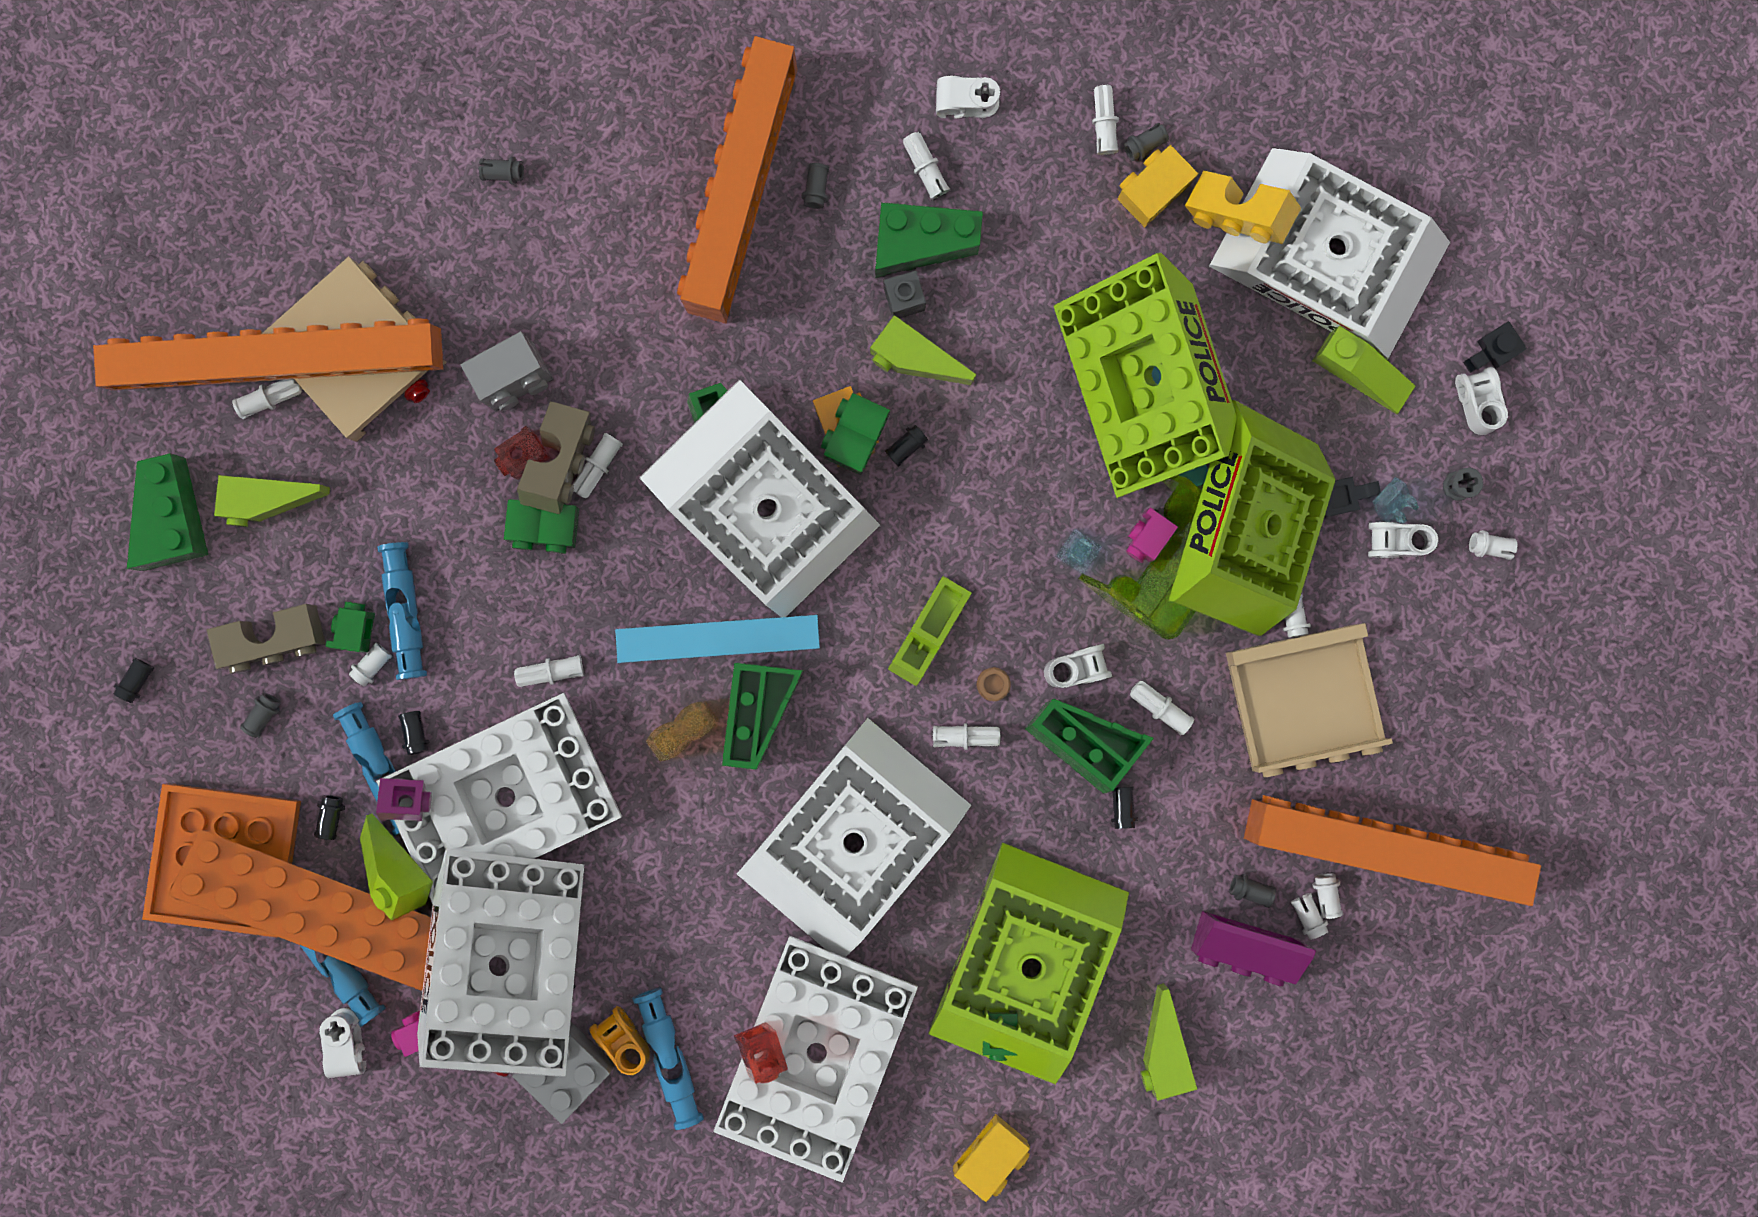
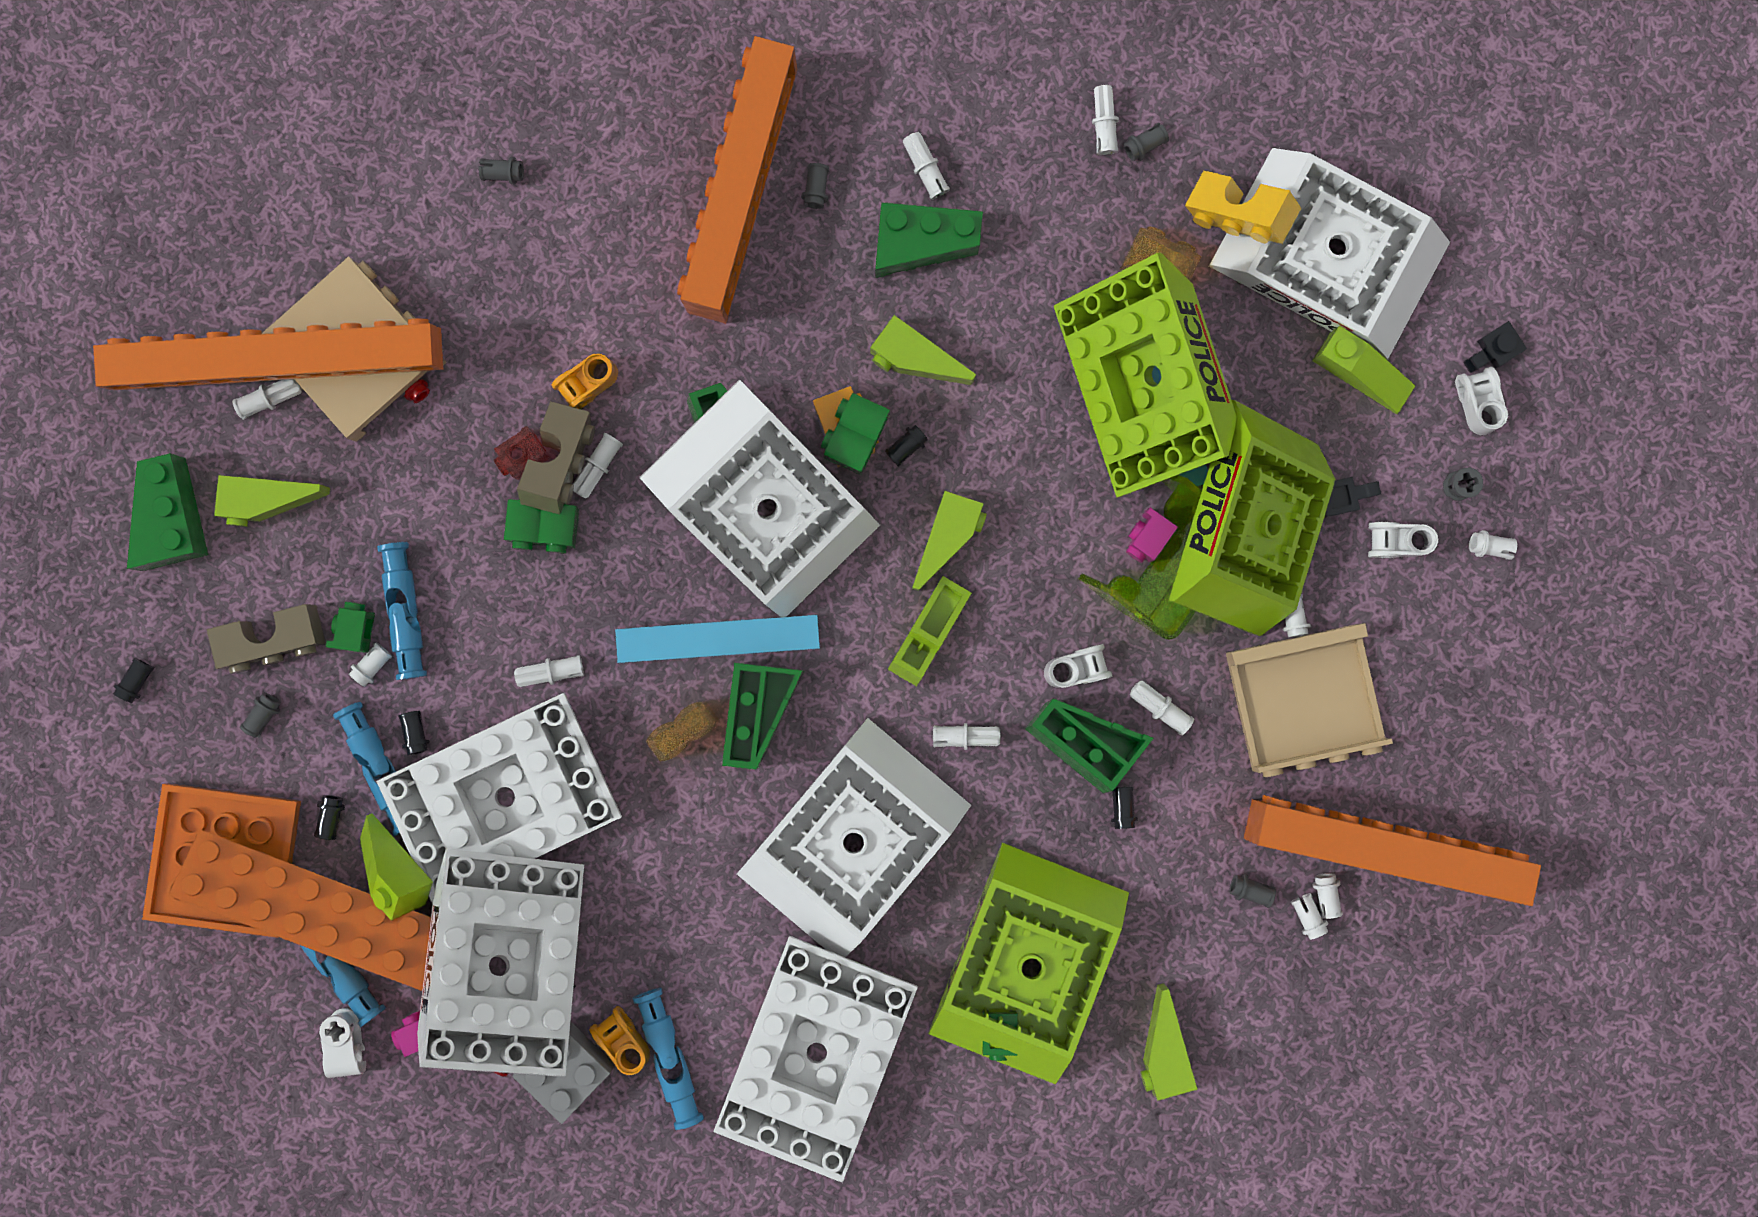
(393, 791): magenta brick -> none
(507, 372): light grey brick -> none
(583, 381): none -> light orange piece
(759, 1039): clear red brick -> none
(904, 295): dark grey brick -> none
(951, 530): none -> lime slope
(963, 97): white piece -> none
(992, 1159): yellow brick -> none
(993, 684): medium nougat tile -> none
(1078, 551): clear light blue tile -> none
(1153, 241): none -> clear yellow brick
(1157, 185): yellow brick -> none
(1251, 949): magenta slope -> none
(1393, 500): clear light blue tile -> none

